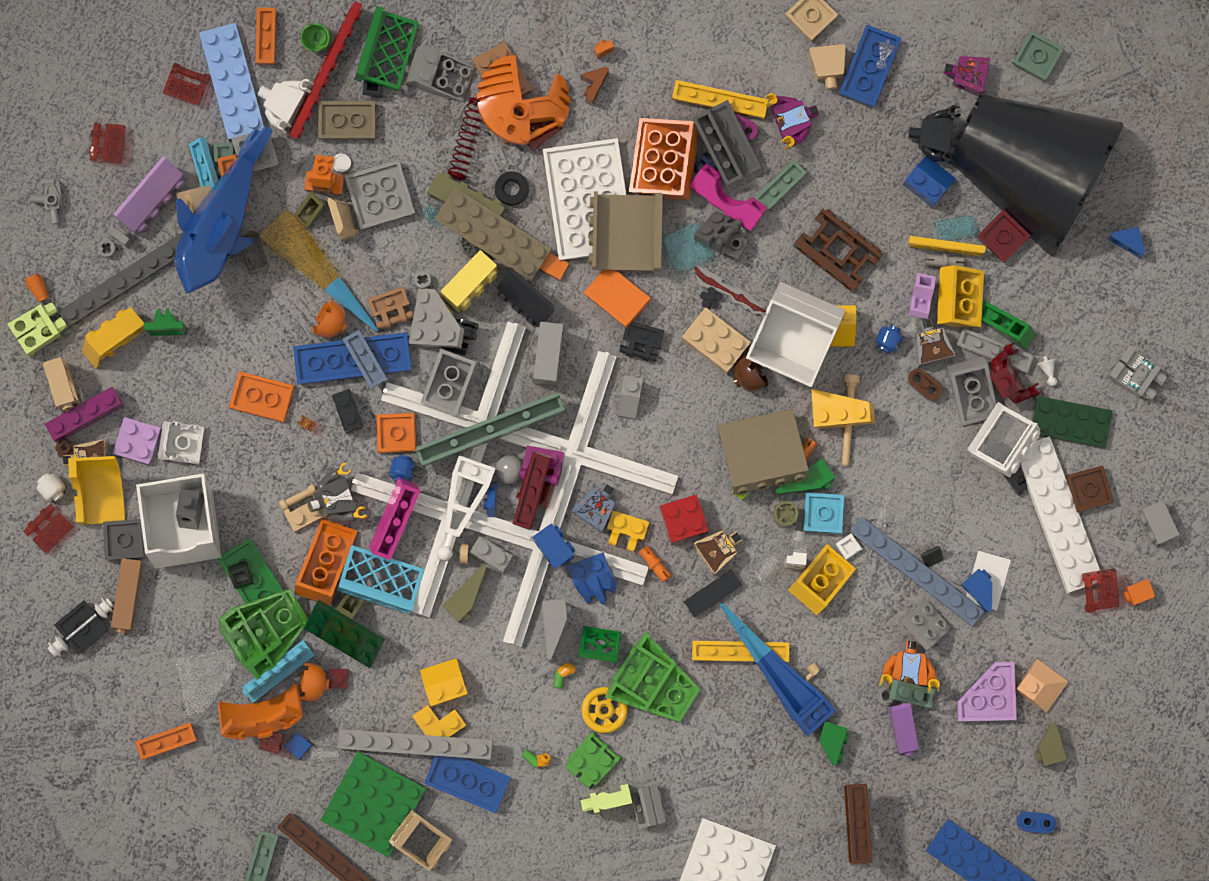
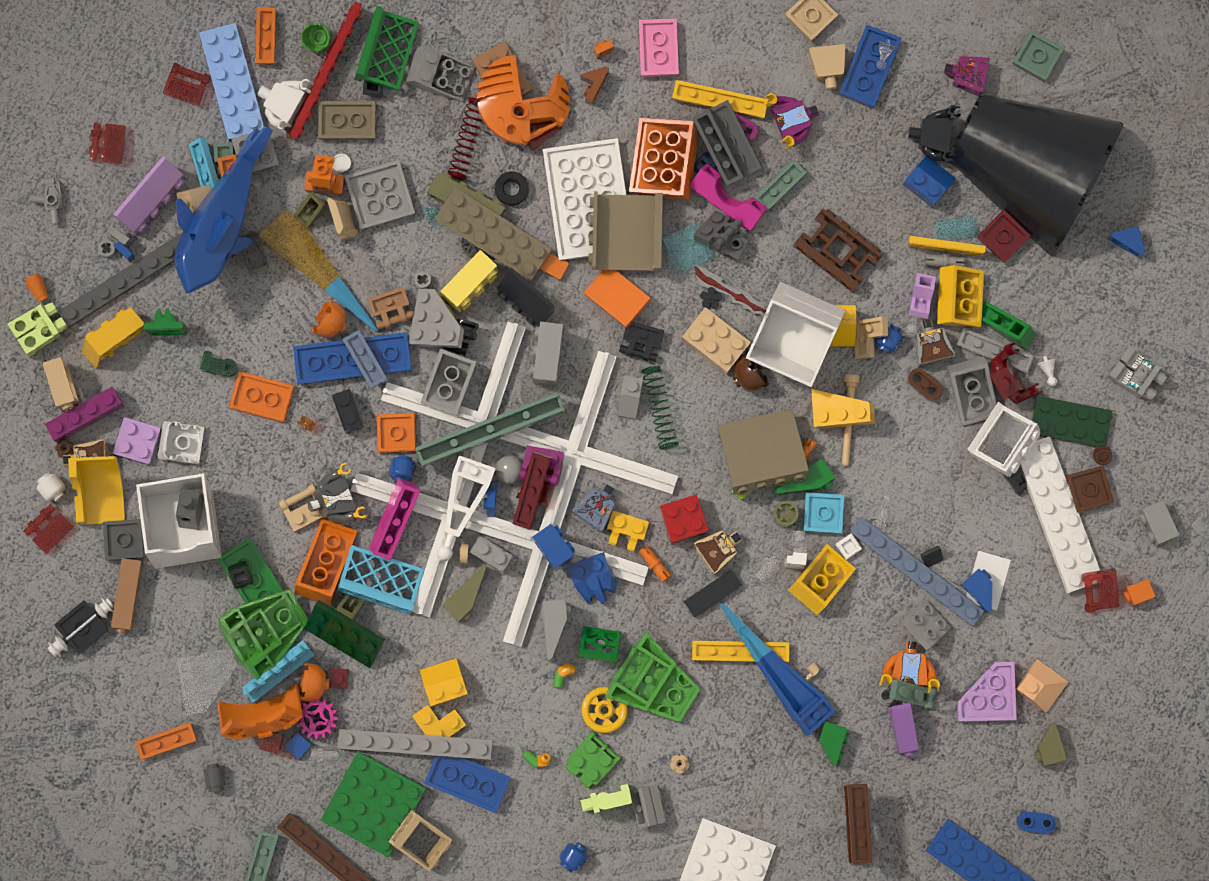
(124, 251): none -> blue tile
(214, 778): none -> dark grey brick
(218, 366): none -> clear green leg
(313, 727): none -> dark pink gear
(573, 857): none -> blue head
(648, 371): none -> clear green piece
(658, 47): none -> bright pink plate
(674, 764): none -> tan plate
(866, 332): none -> tan plate
(1102, 455): none -> reddish brown plate

